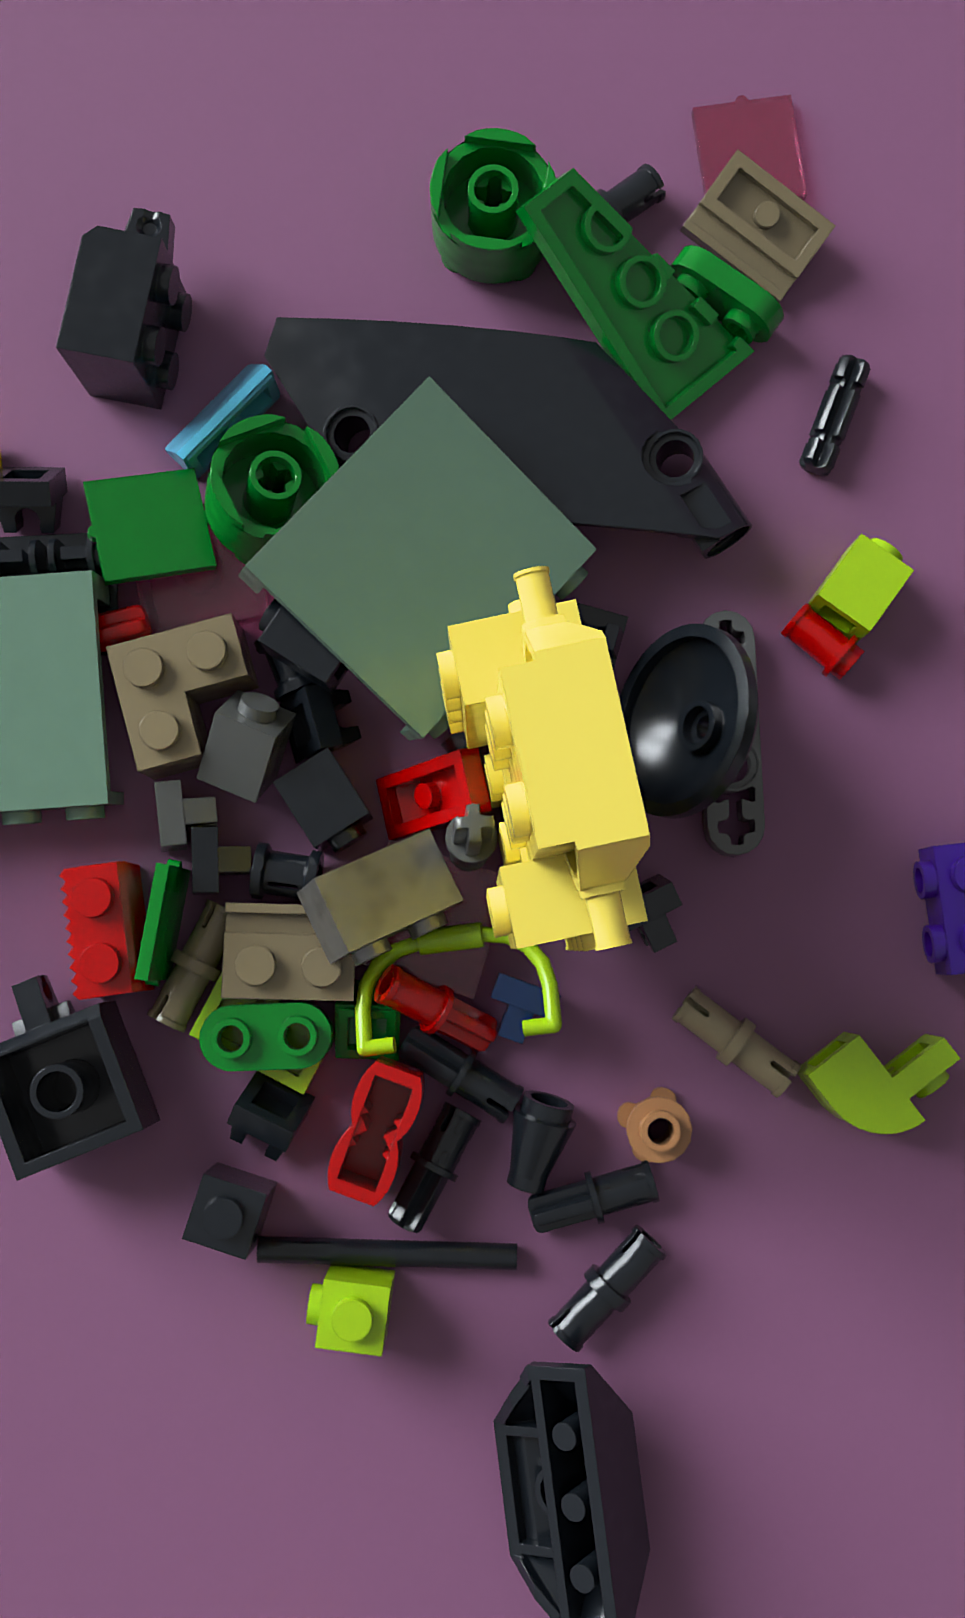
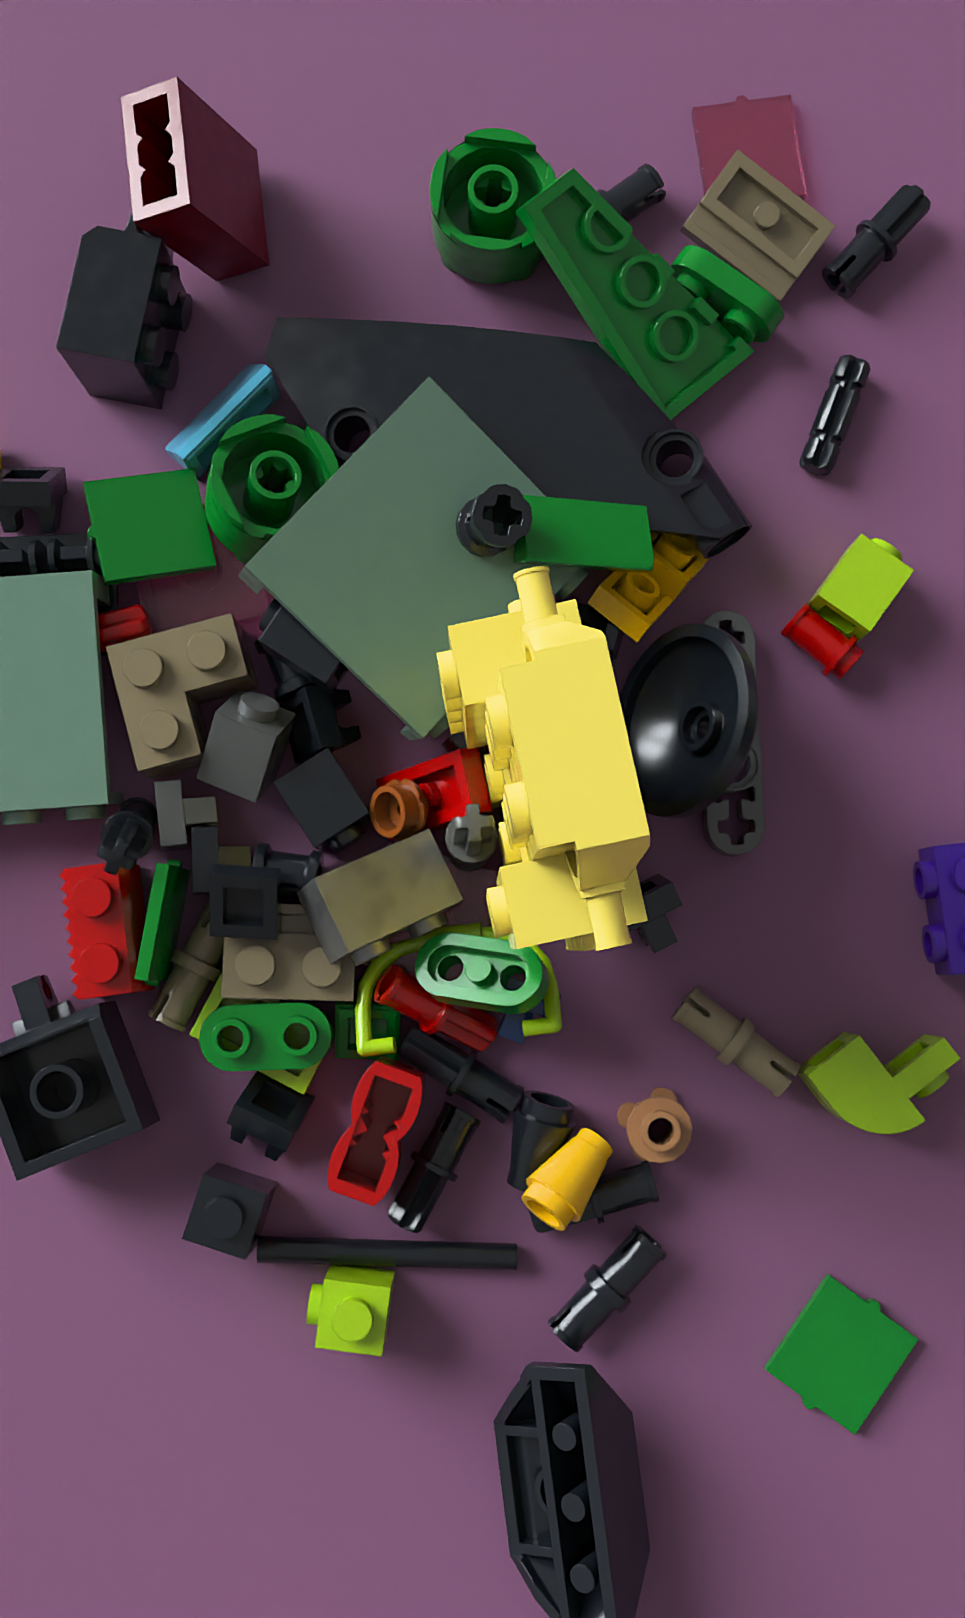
(127, 834): none -> black axle
(194, 180): none -> dark red brick
(245, 902): none -> black tile
(399, 809): none -> dark orange plate
(485, 973): none -> green plate
(507, 508): none -> black bush
(567, 1179): none -> yellow cone
(586, 535): none -> green slope
(639, 599): none -> yellow slope
(841, 1353): none -> green piece
(876, 240): none -> black axle

